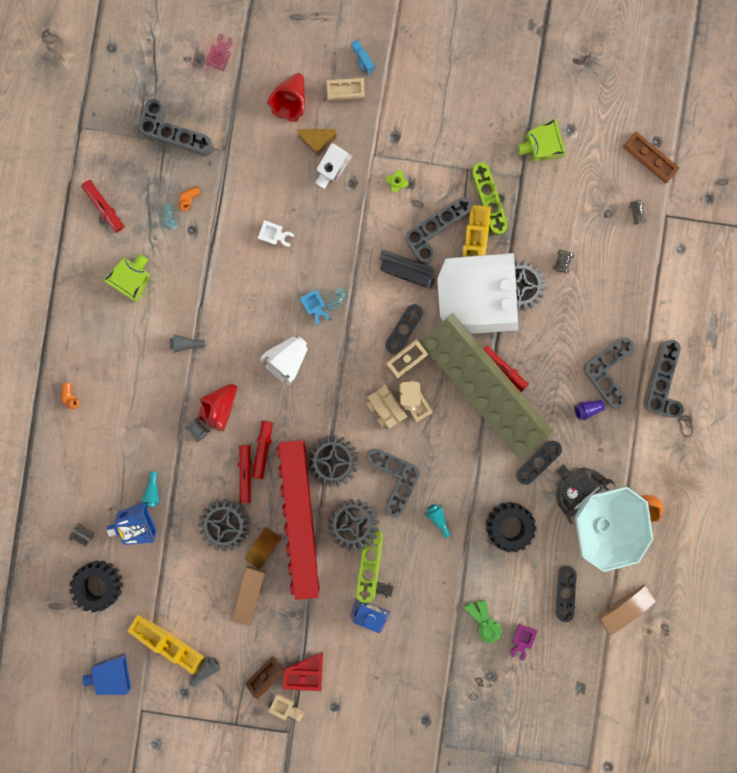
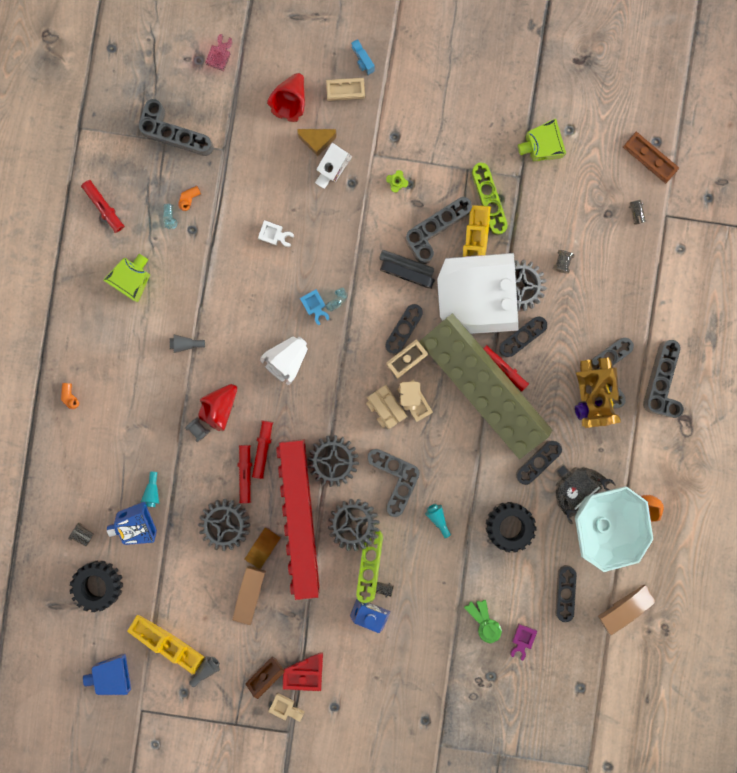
(537, 332): none -> black beam
(598, 380): none -> pearl gold hips

